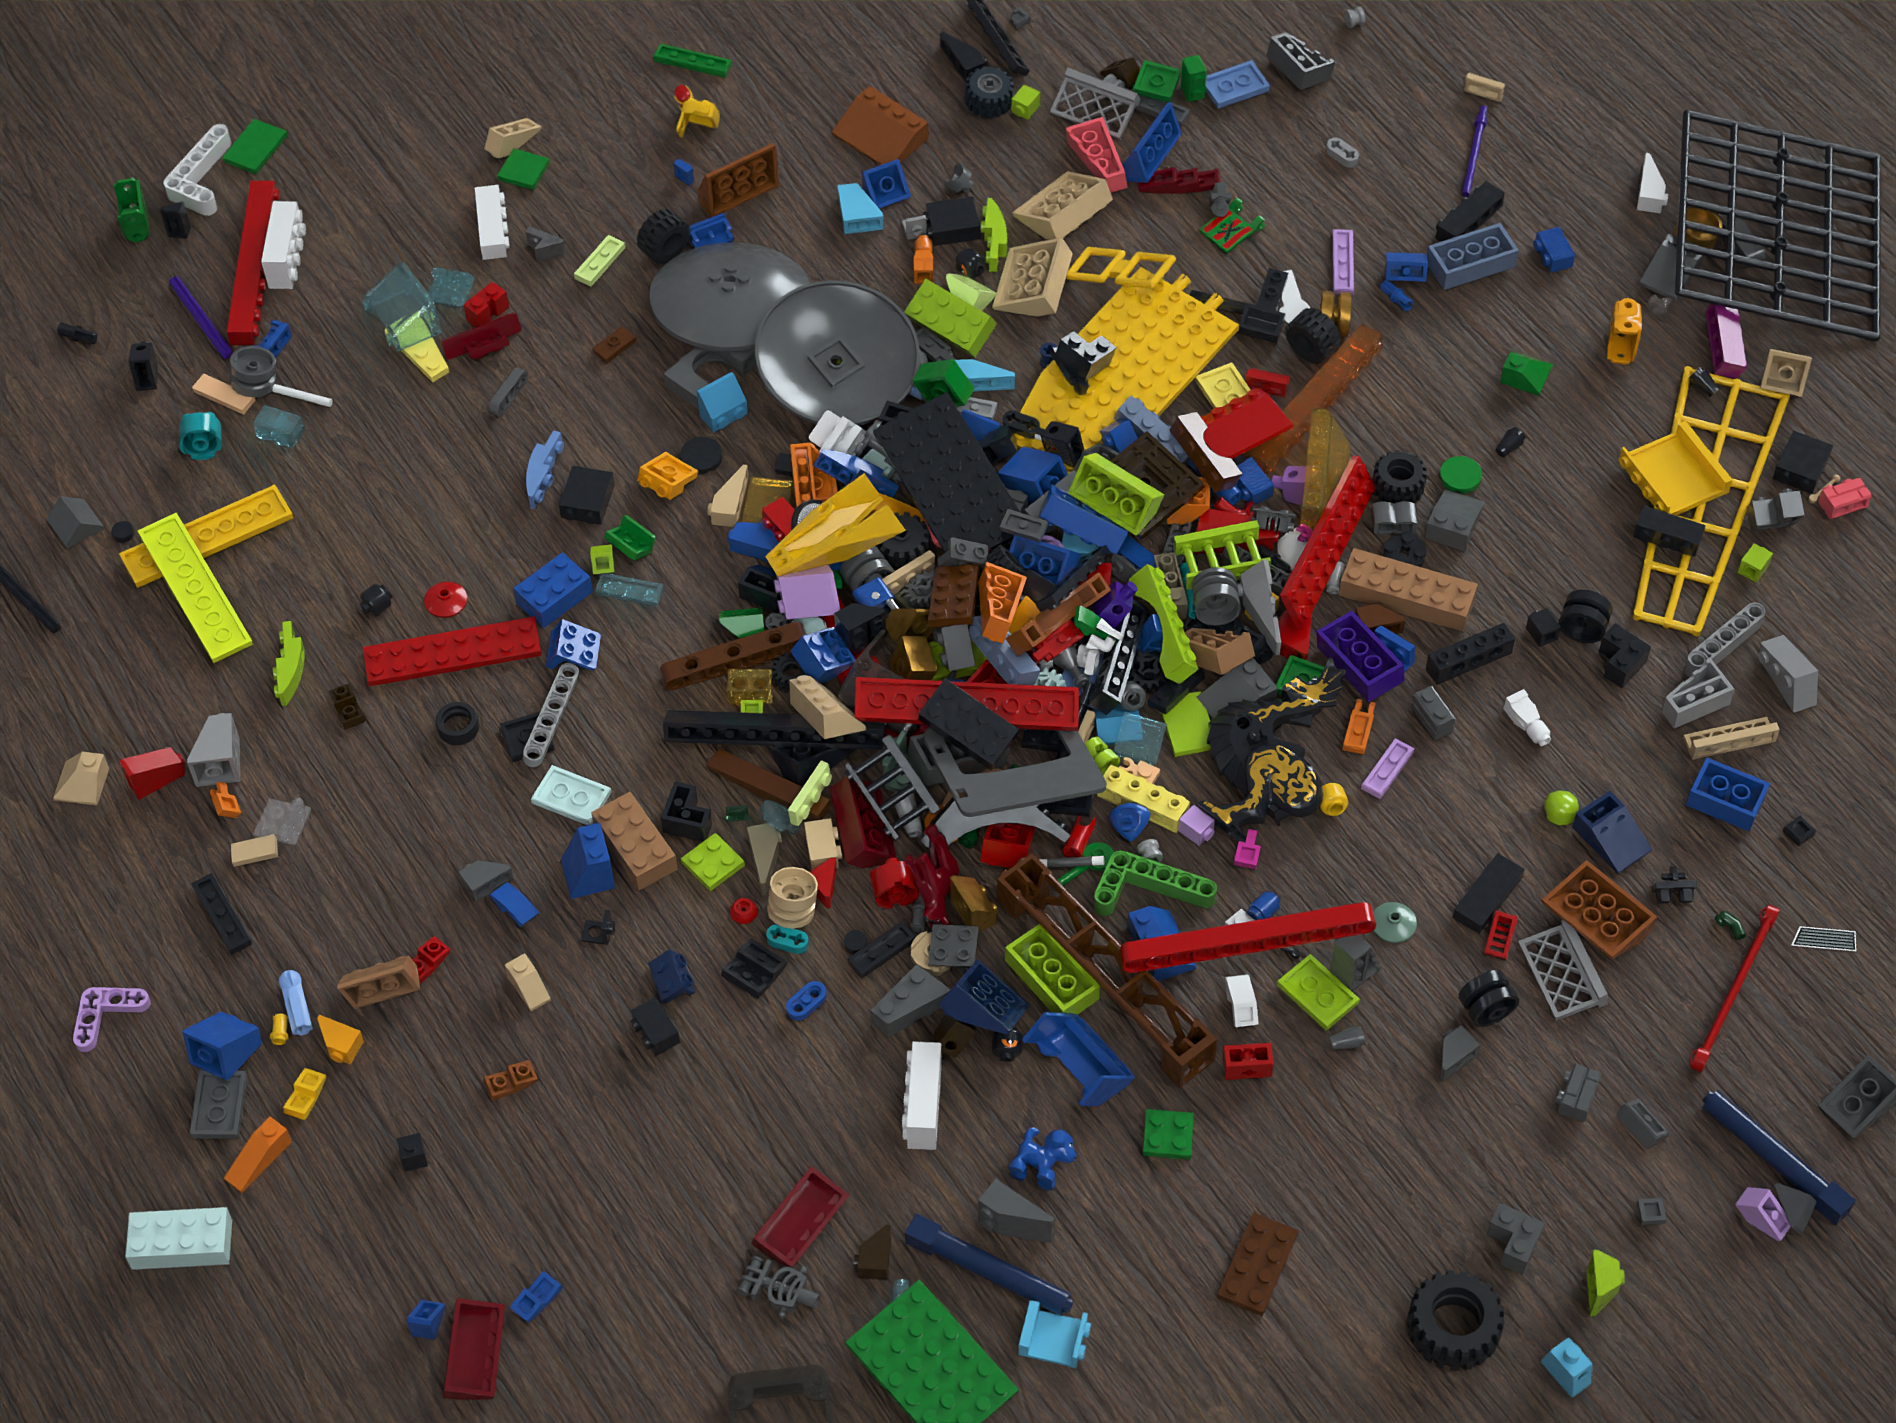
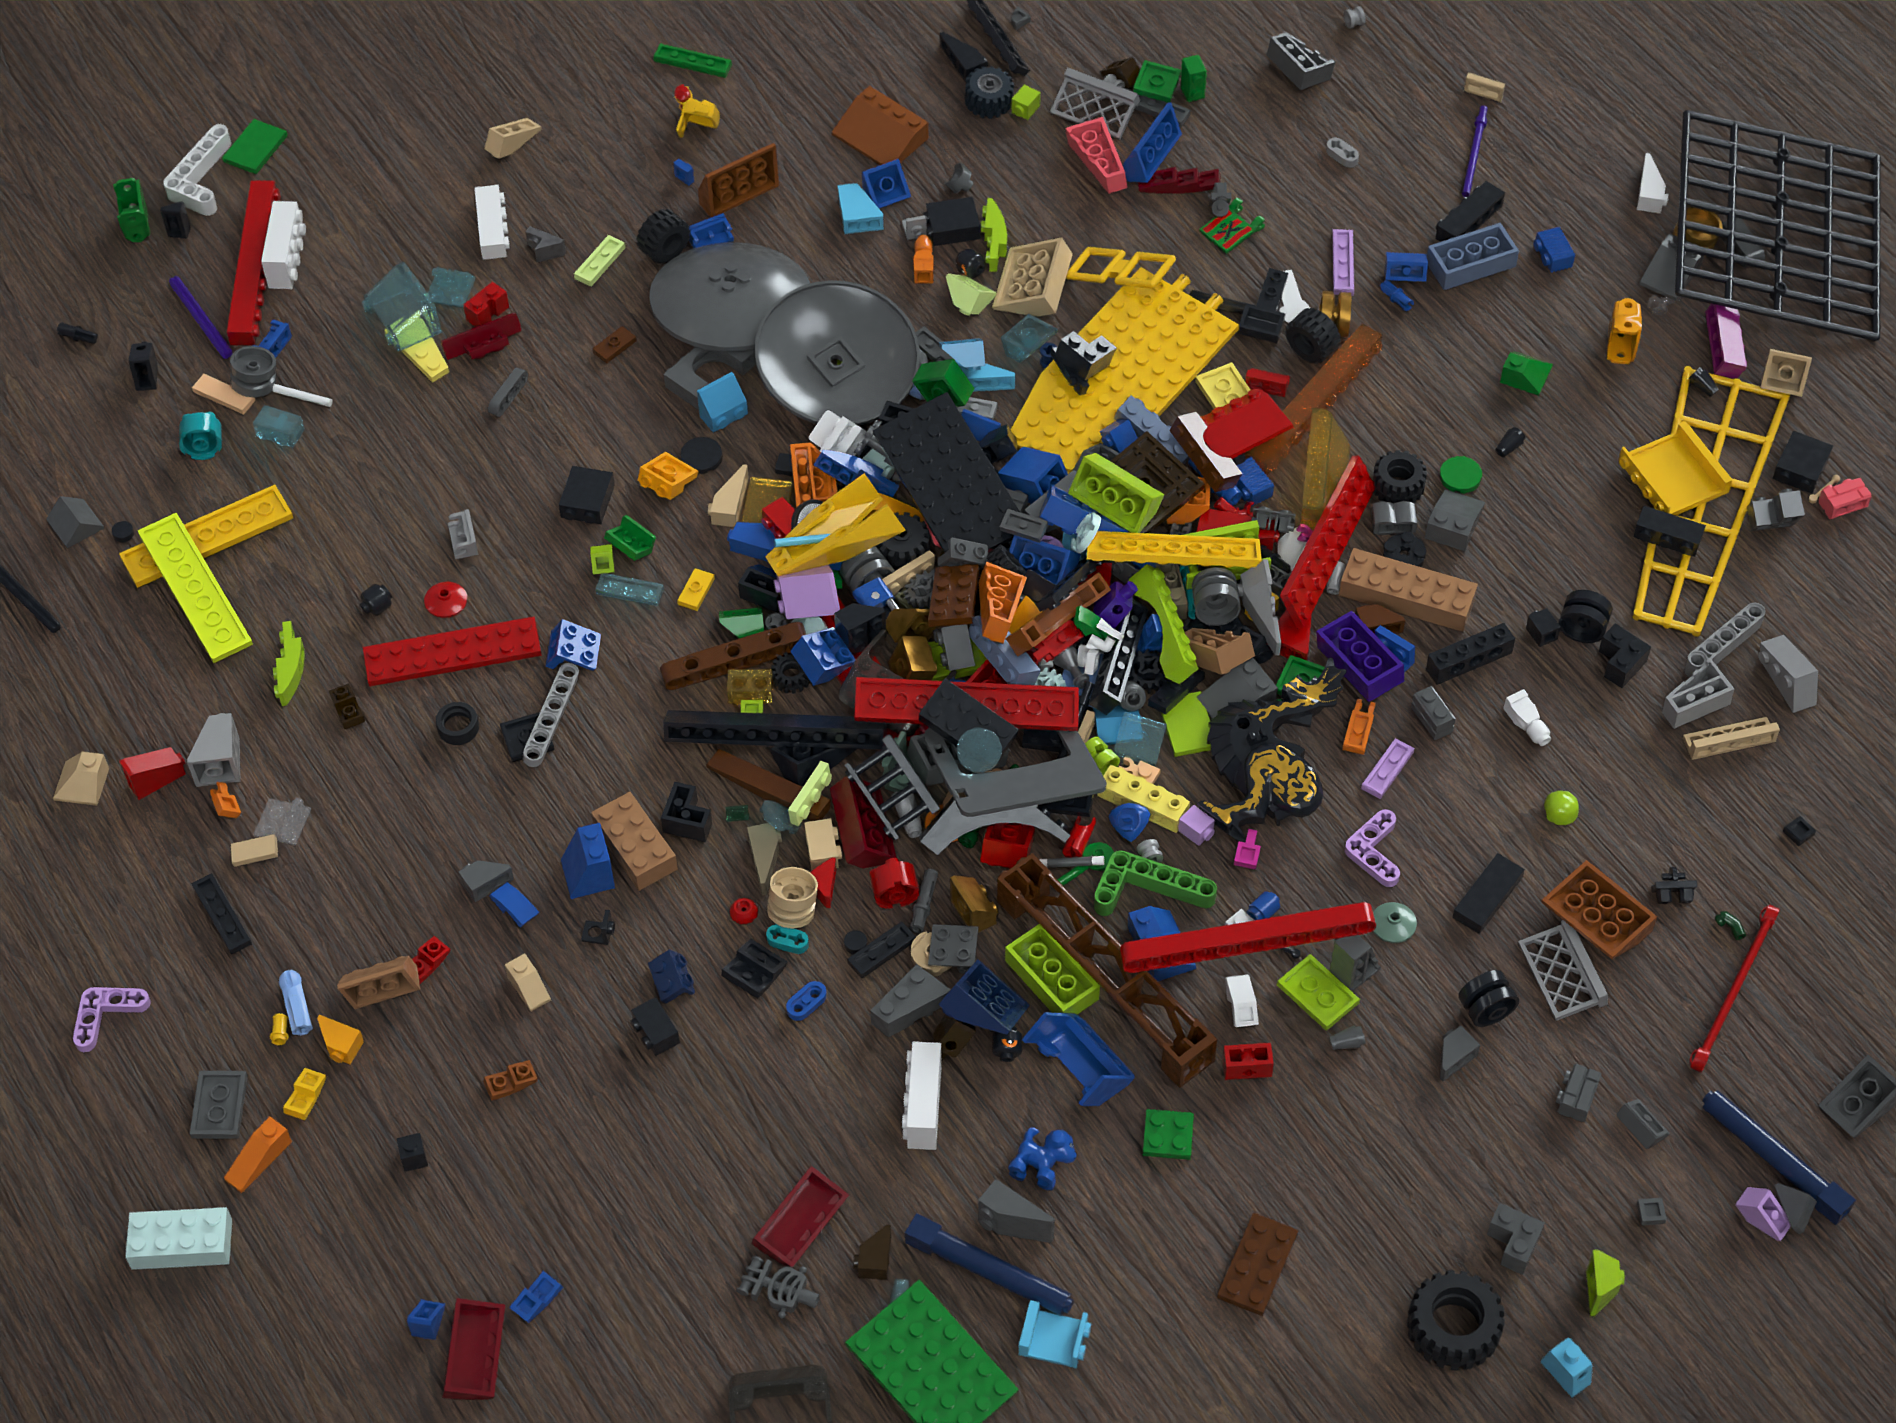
(221, 1044): blue slope -> none
(462, 535): none -> light grey hinge
(523, 169): green tile -> none
(539, 468): medium blue slope -> none
(553, 590): blue brick -> none
(570, 795): light aqua tile -> none
(696, 589): none -> yellow plate
(712, 862): lime plate -> none
(802, 540): none -> medium azure bar
(822, 708): tan slope -> none
(934, 877): dark red animal -> none
(950, 318): lime brick -> none
(966, 352): none -> dark azure slope
(979, 750): none -> clear light blue tile
(1021, 423): black beam -> none
(1026, 337): none -> clear light blue slope
(1062, 440): black torso -> none
(1064, 205): tan slope -> none
(1086, 532): none -> light aqua tile
(1175, 549): none -> yellow plate
(1235, 84): medium blue plate -> none
(1291, 484): medium lavender torso -> none
(1334, 799): yellow head -> none
(1366, 848): none -> lavender beam
(1505, 919): red slope -> none
(1611, 832): dark blue slope -> none
(1728, 794): blue brick -> none
(1755, 562): lime brick -> none
(1825, 938): sticker -> none

